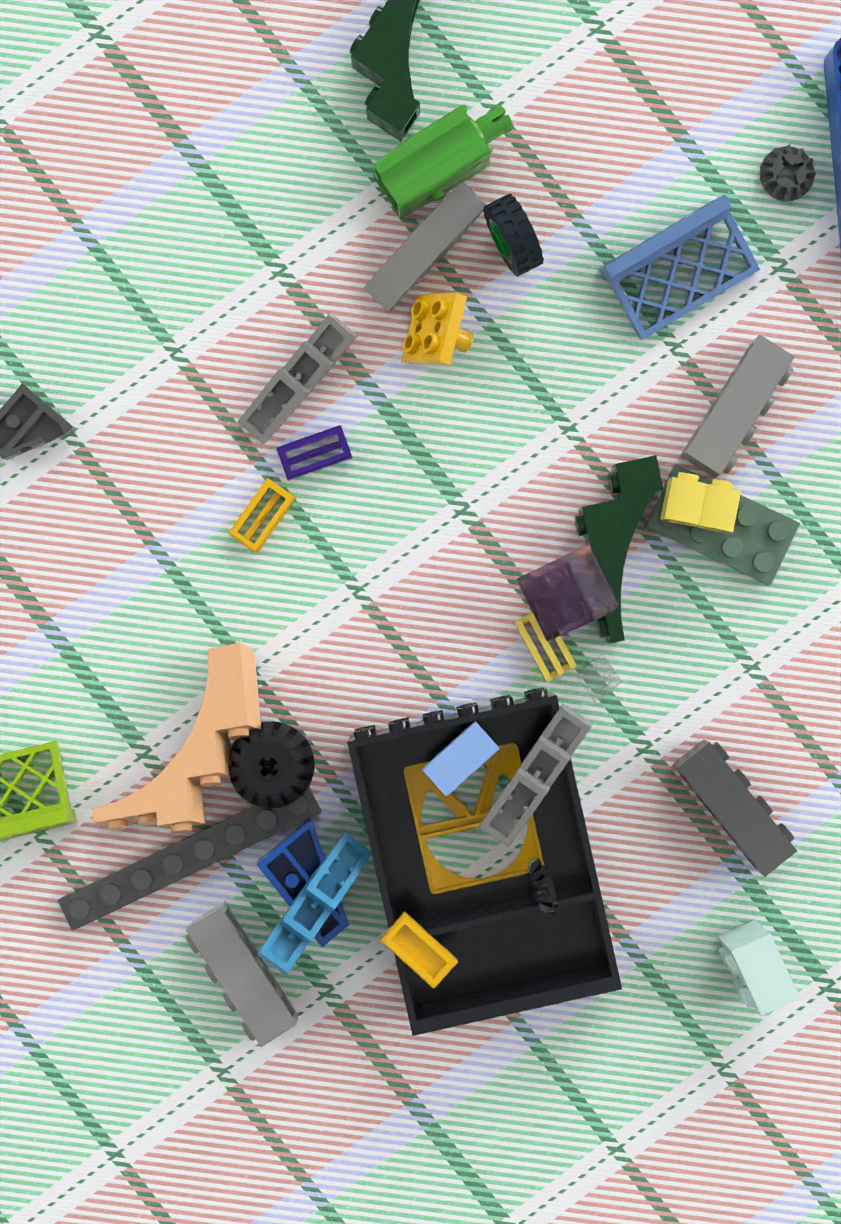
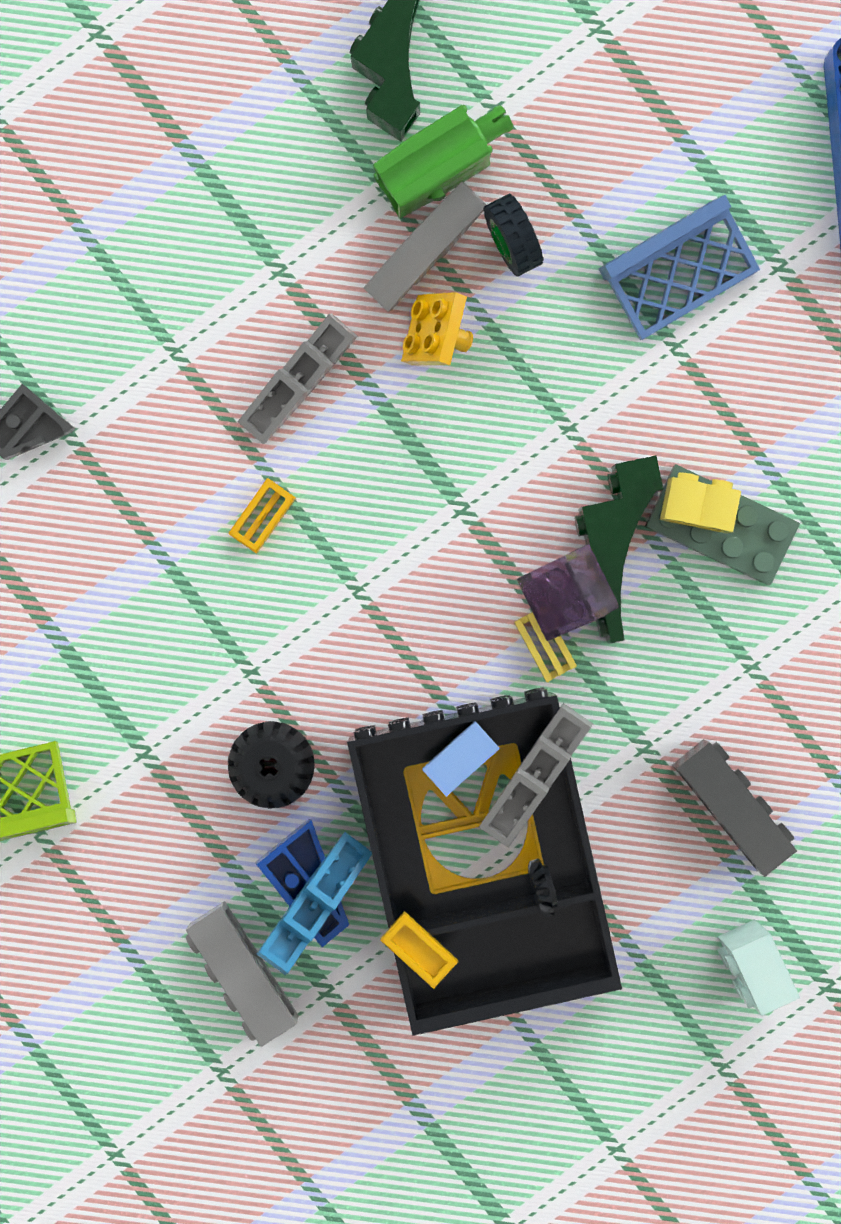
(183, 859): dark grey plate -> none
(226, 713): light nougat arch -> none
(342, 443): dark purple tile -> none
(598, 677): clear tile -> none
(738, 406): light grey brick -> none
(783, 188): dark grey gear -> none

